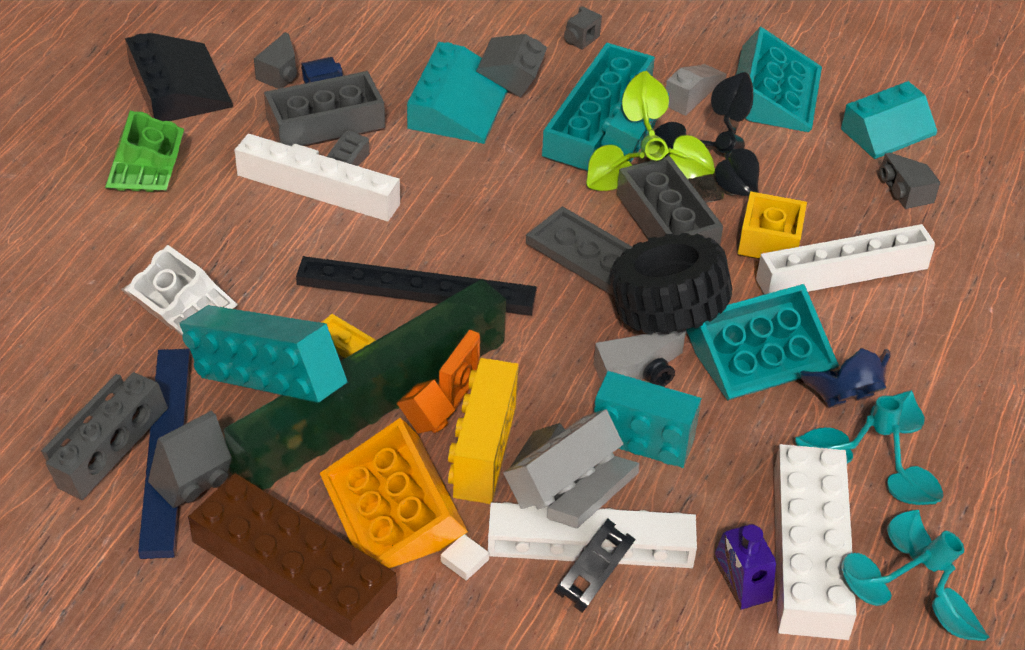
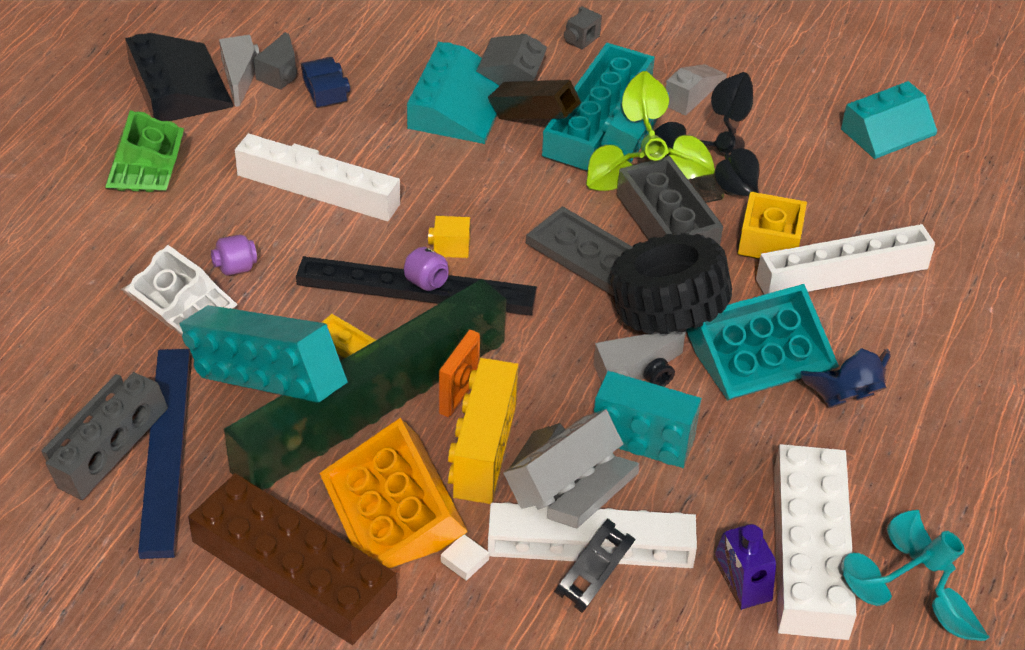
(190, 460): dark grey slope -> none
(234, 254): none -> medium lavender head
(238, 64): none -> light grey slope
(324, 109): dark grey brick -> none
(350, 143): dark grey slope -> none
(426, 268): none -> medium lavender head
(426, 407): orange brick -> none
(450, 236): none -> yellow brick
(535, 99): none -> dark brown brick
(782, 82): teal slope -> none
(888, 416): teal plant -> none
(909, 180): dark grey slope -> none

